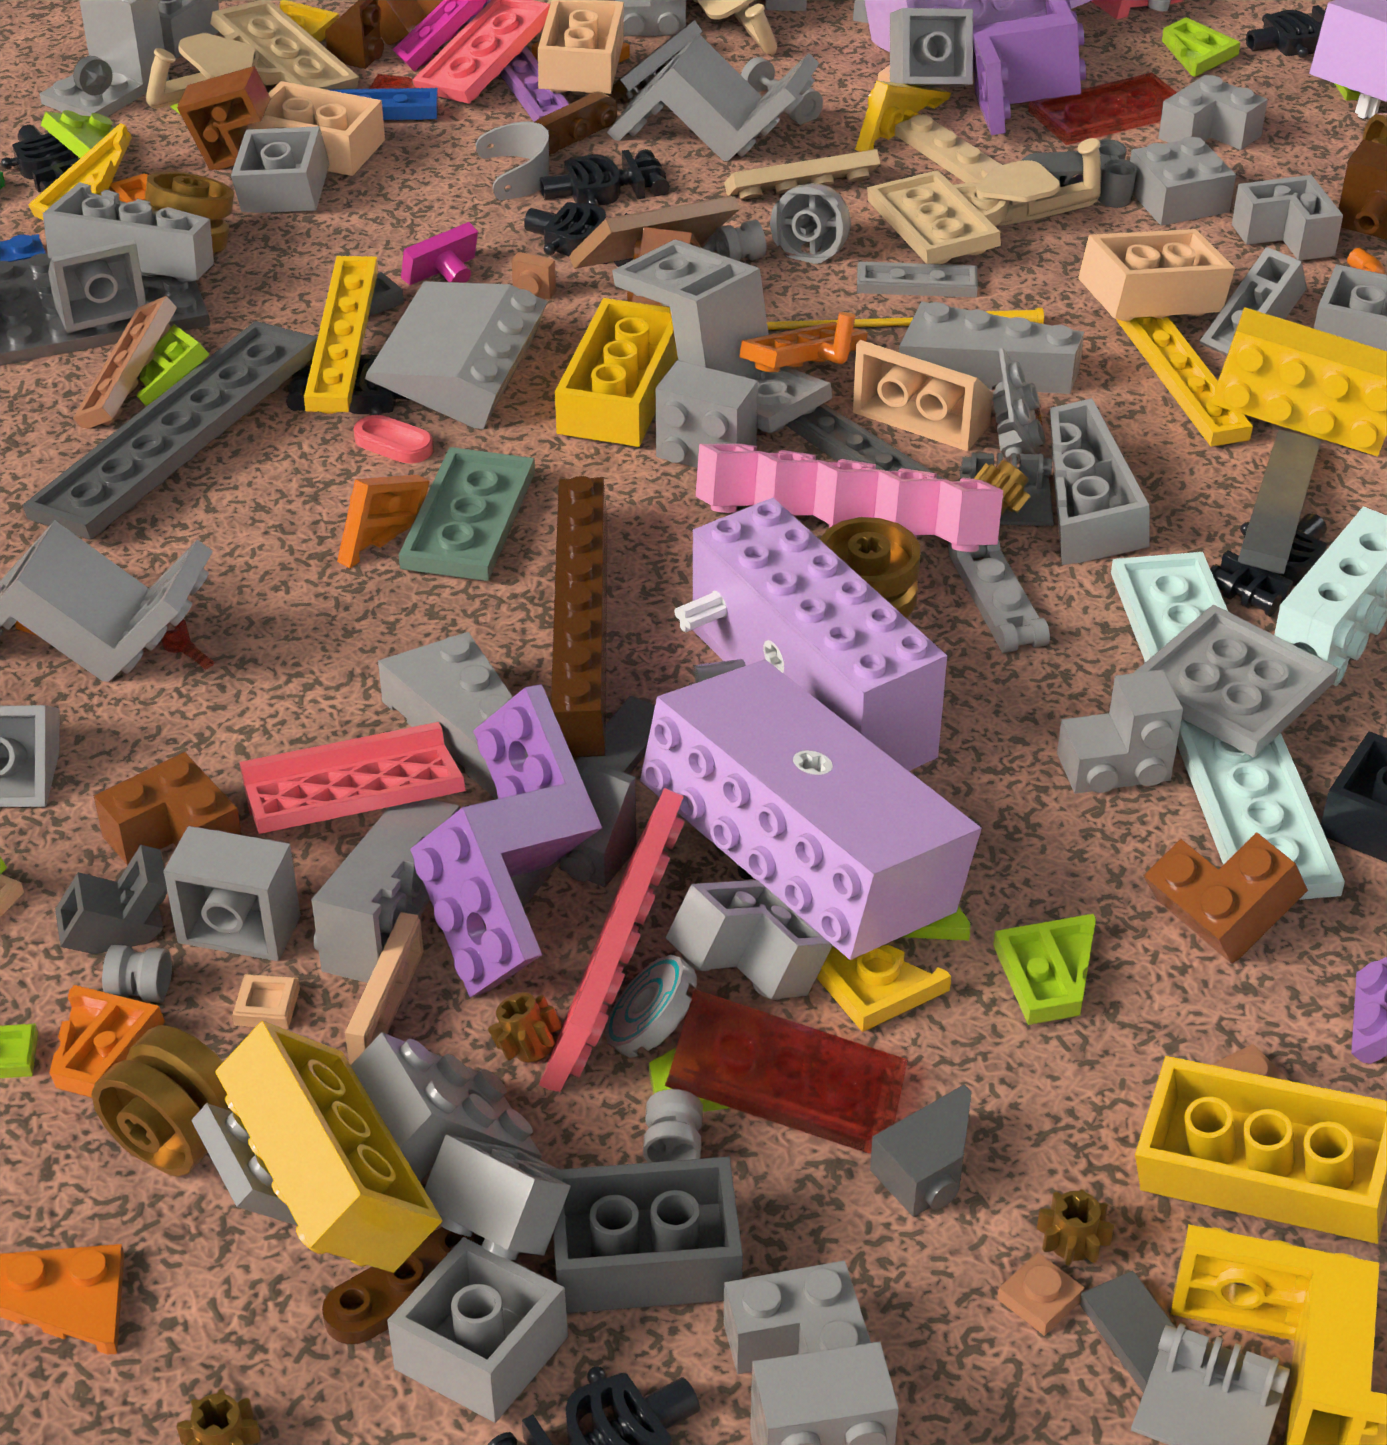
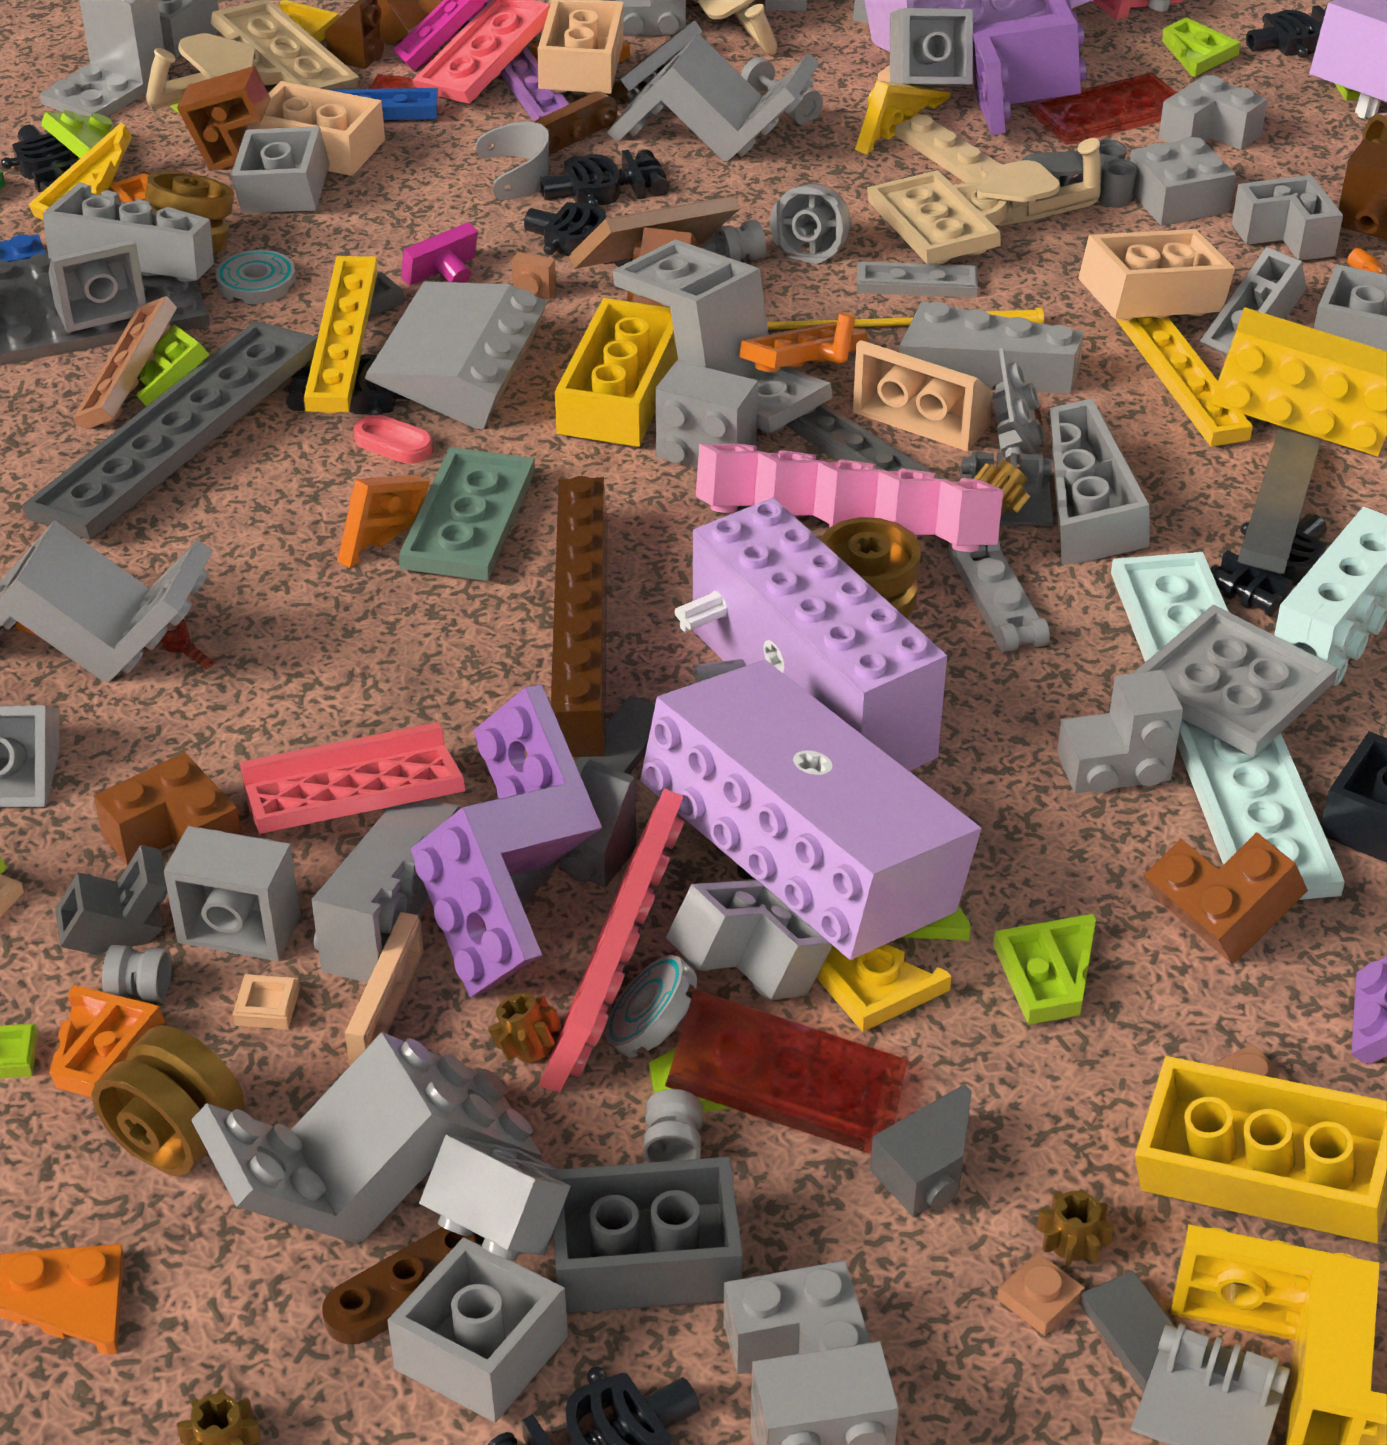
(92, 75): dark grey tile -> none
(275, 273): none -> light grey tile
(326, 1149): yellow brick -> none
(449, 686): light grey wedge -> none
(783, 177): tan plate -> none

